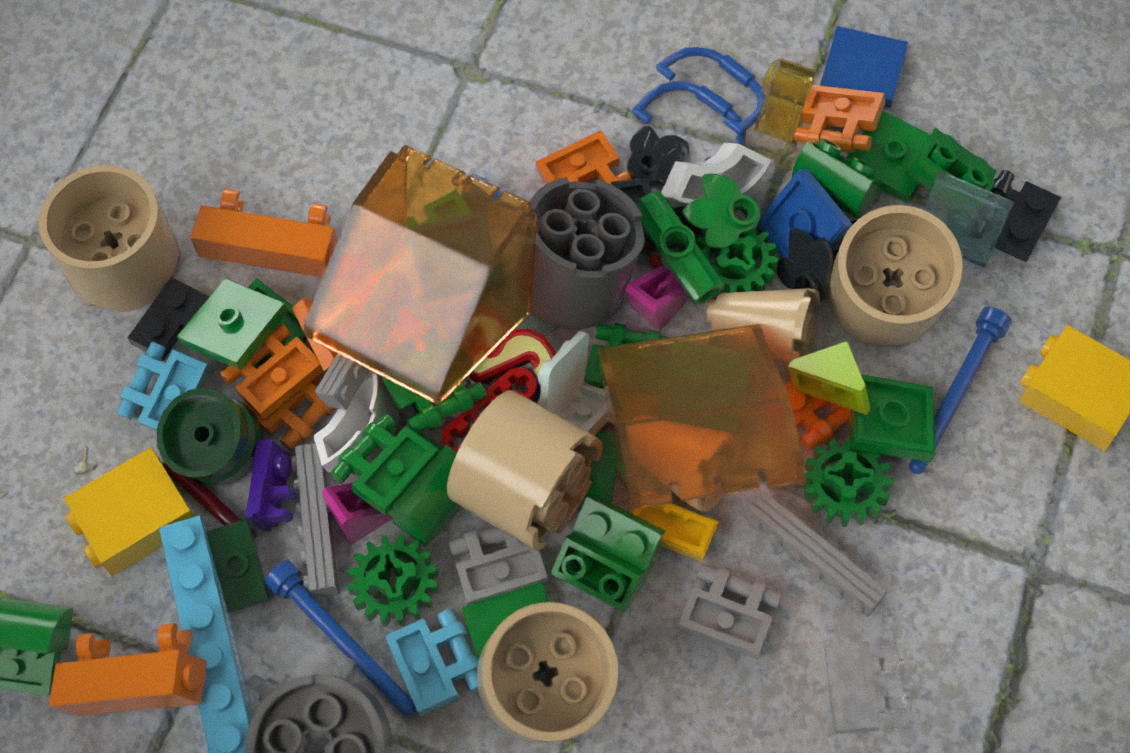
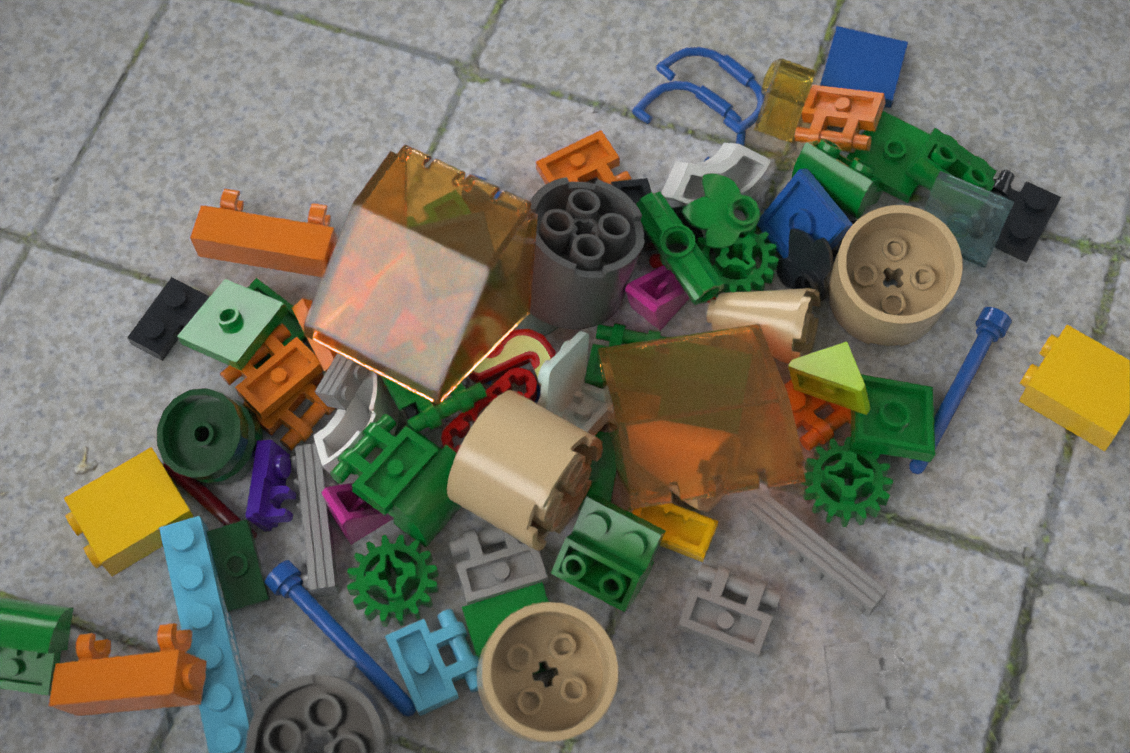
(109, 237): tan brick -> none
(175, 378): medium azure plate -> none
(656, 154): black plate -> none

